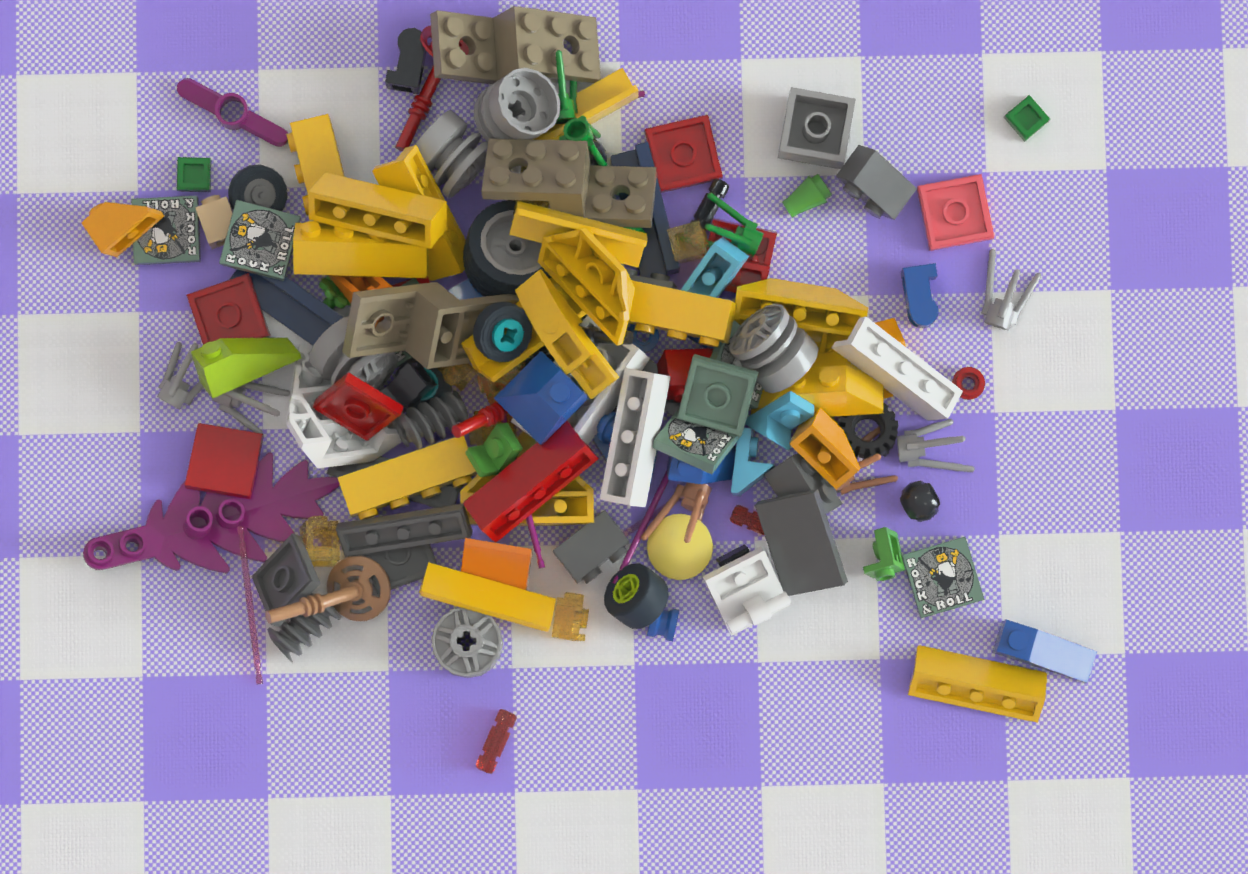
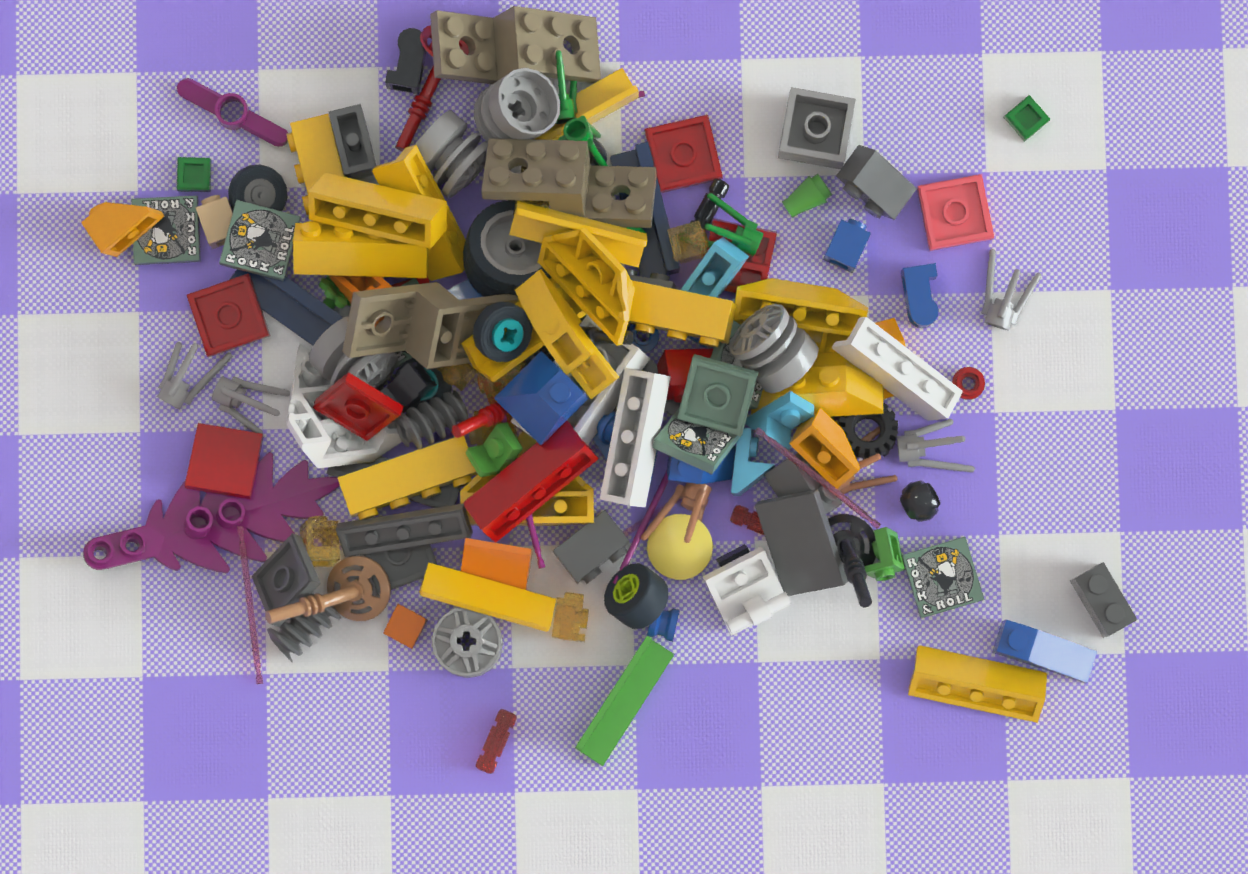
(237, 361): lime slope -> none
(353, 141): none -> dark grey brick
(405, 626): none -> orange slope
(624, 701): none -> bright green panel
(817, 477): none -> clear pink piece
(847, 244): none -> blue brick
(853, 559): none -> black dish
(1103, 600): none -> dark grey brick

